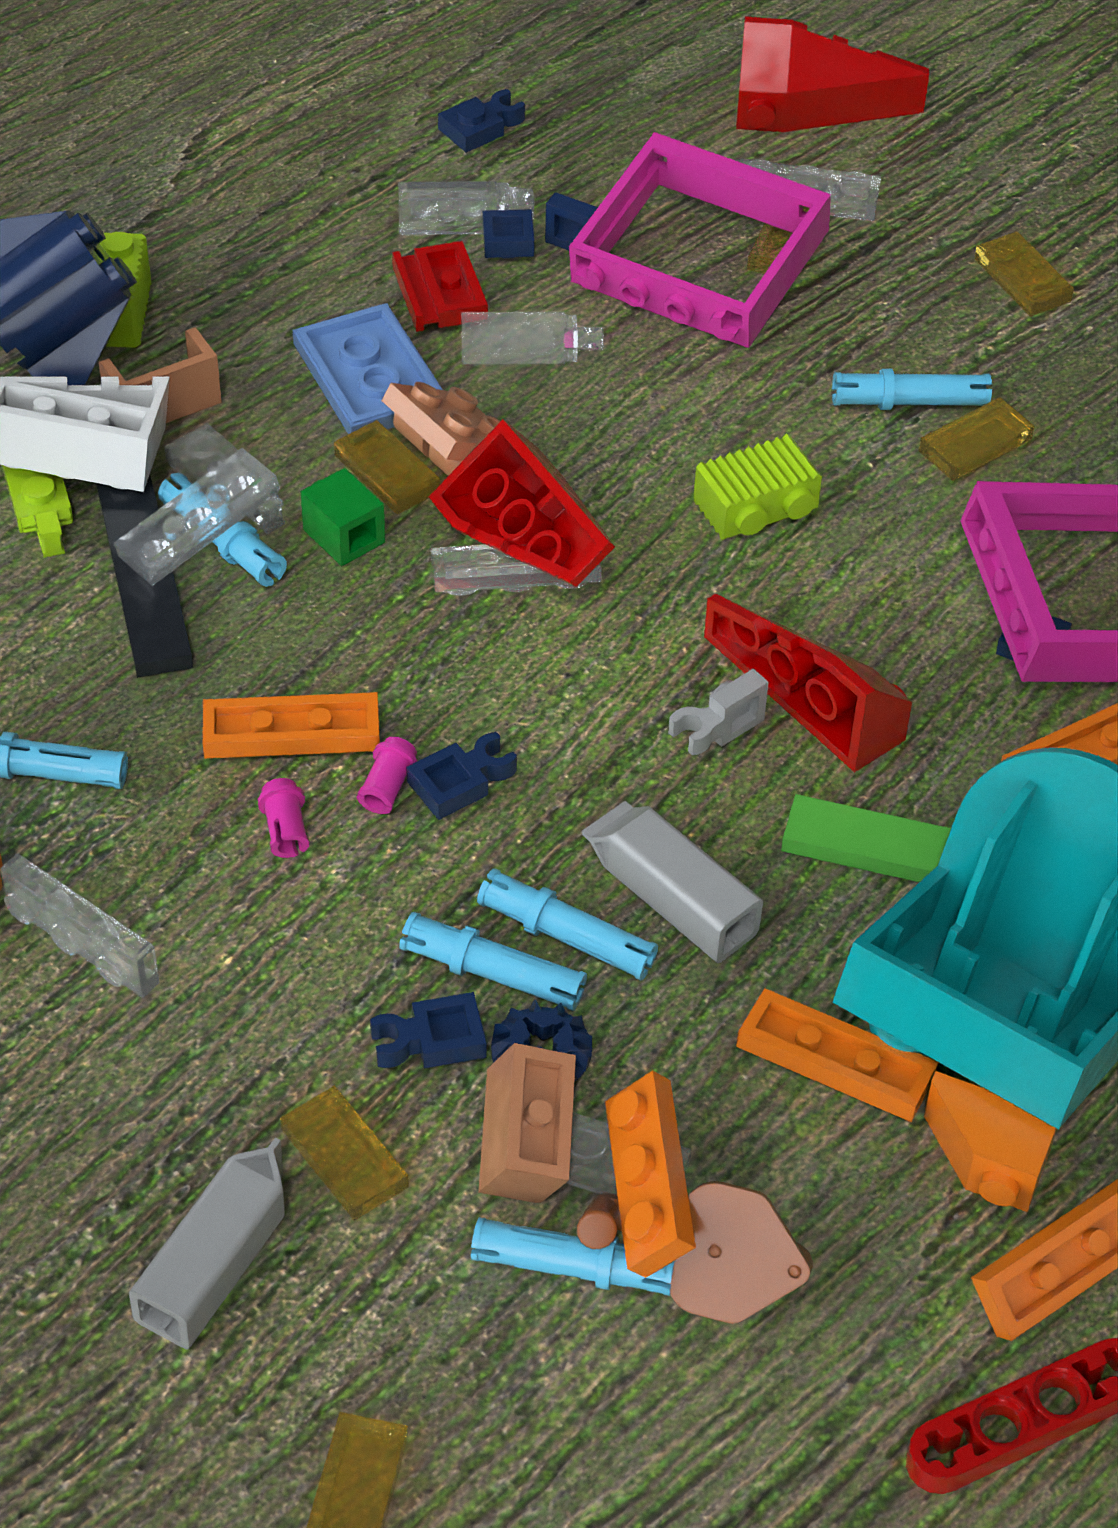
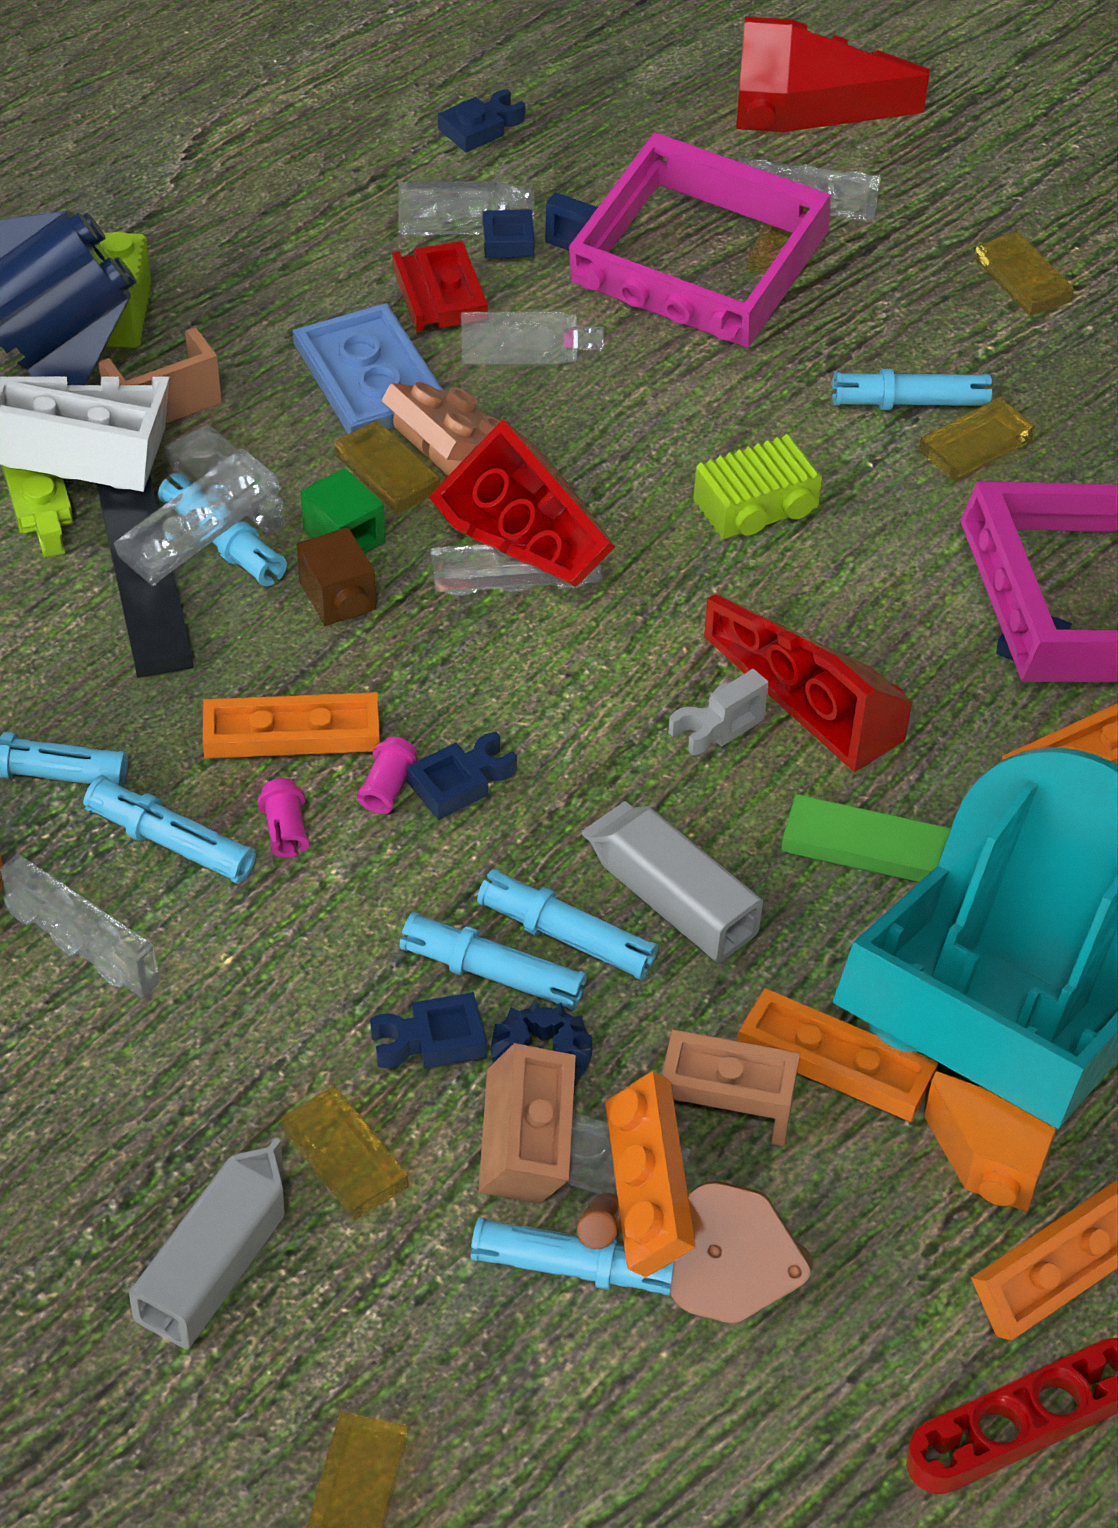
(149, 819): none -> medium azure pin
(336, 576): none -> reddish brown brick
(733, 1077): none -> nougat panel

